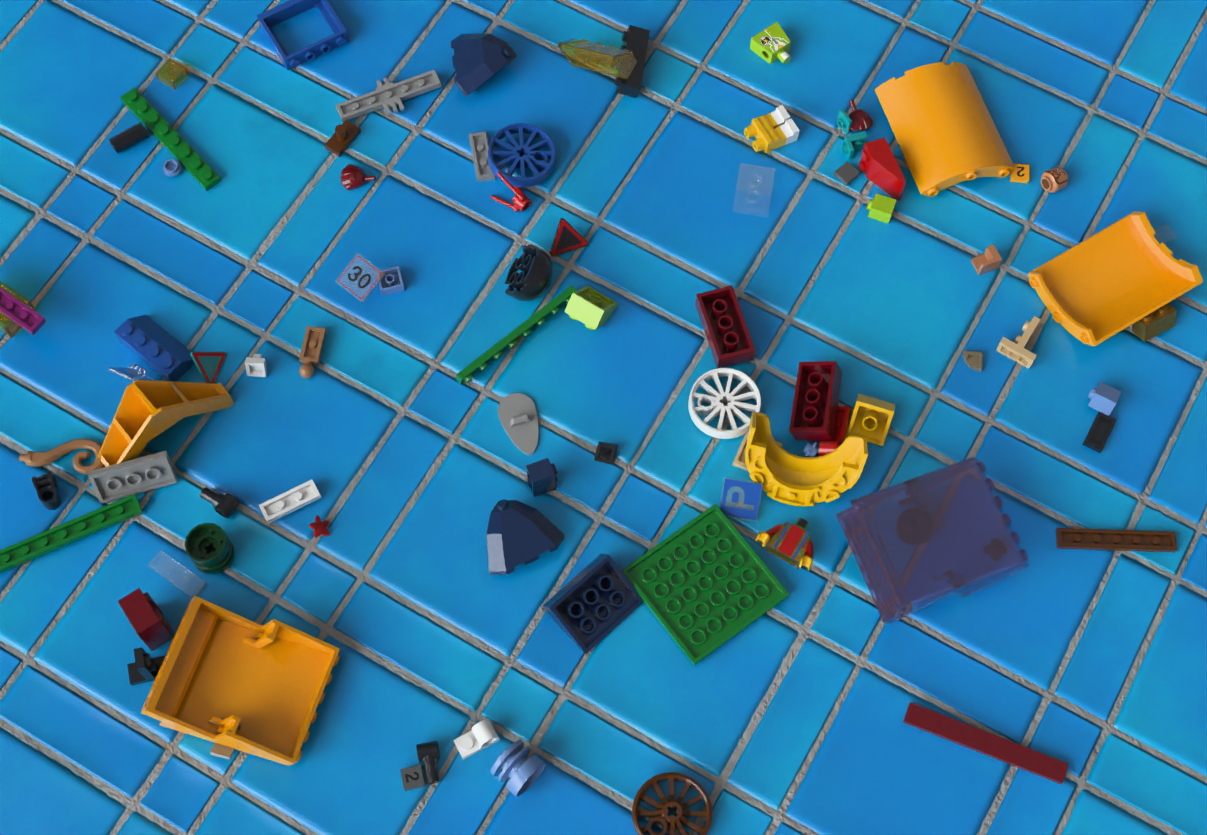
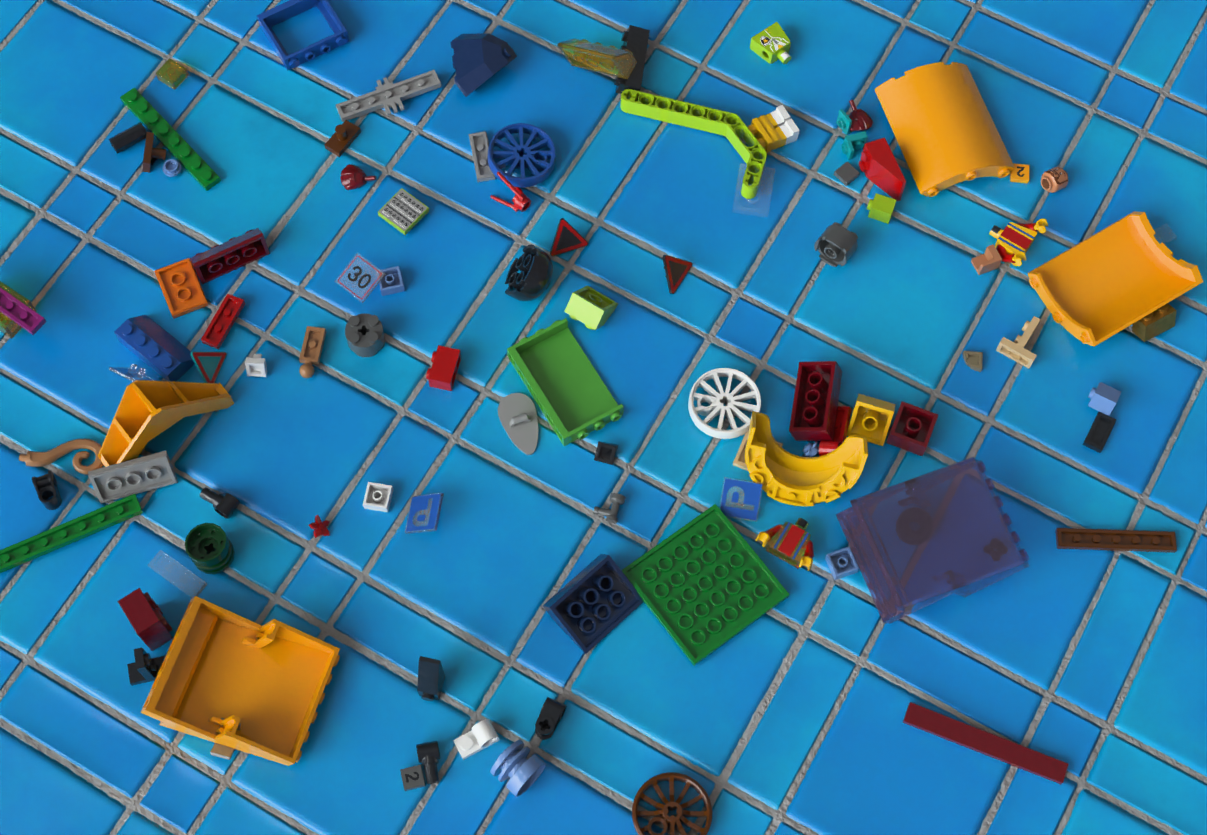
(151, 152): none -> reddish brown tile
(181, 288): none -> orange tile
(223, 321): none -> red plate
(230, 255): none -> dark red slope
(290, 501): white plate -> none
(365, 334): none -> dark grey brick
(378, 497): none -> white piece
(403, 211): none -> tile
(424, 513): none -> blue piece
(430, 678): none -> black slope
(444, 368): none -> red brick
(510, 340): green plate -> none
(518, 536): dark blue brick -> none
(541, 477): dark blue brick -> none
(550, 715): none -> black piece
(564, 382): none -> bright green panel
(611, 514): none -> dark grey piece
(675, 271): none -> piece
(707, 120): none -> lime beam
(724, 327): dark red brick -> none
(836, 245): none -> dark grey brick
(841, 563): none -> medium blue piece
(912, 428): none -> dark red brick
(1016, 240): none -> torso

